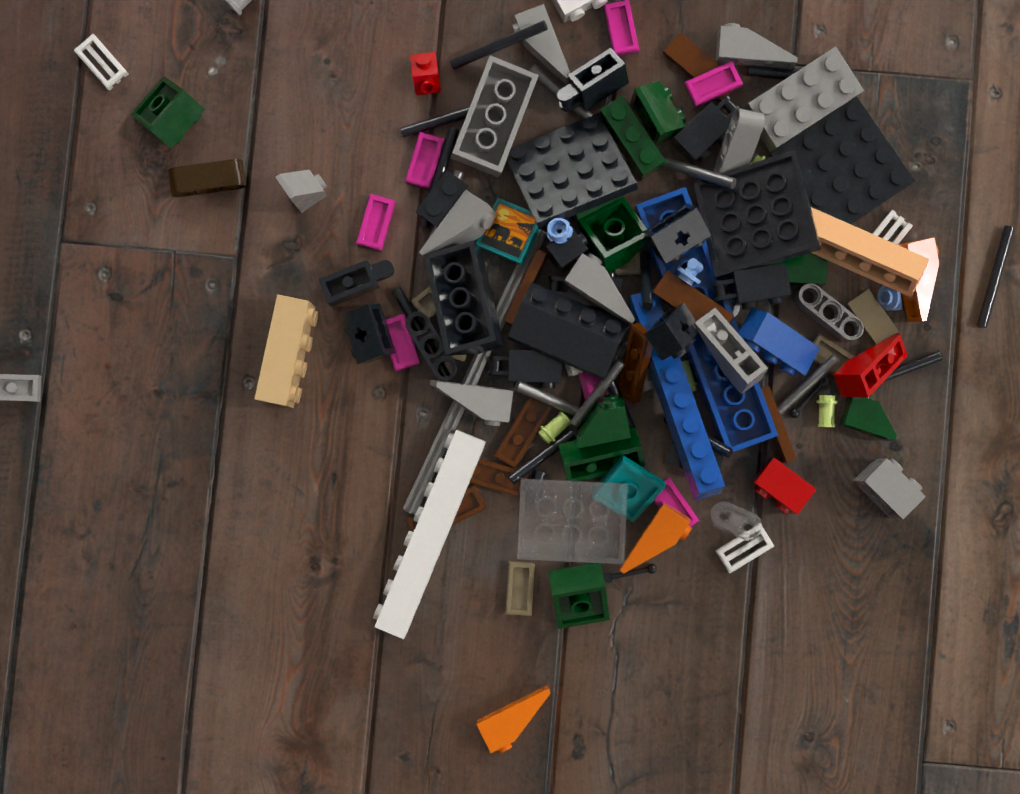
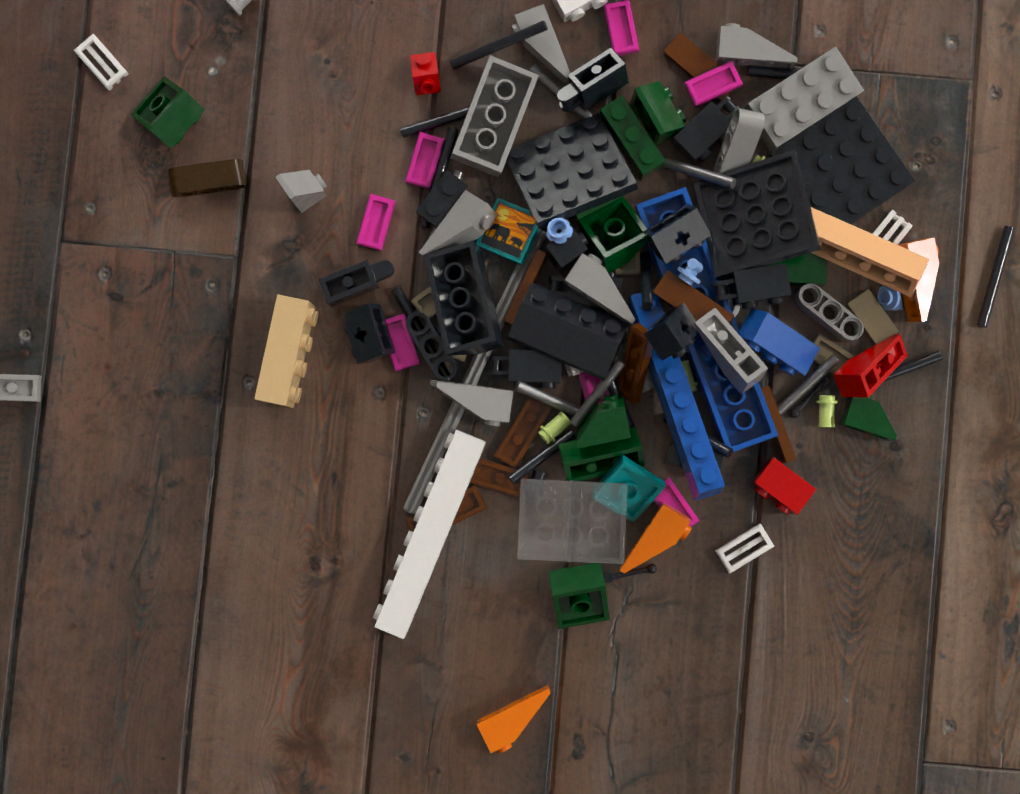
(520, 588): dark tan tile -> none
(737, 520): clear plate -> none
(890, 488): light grey brick -> none

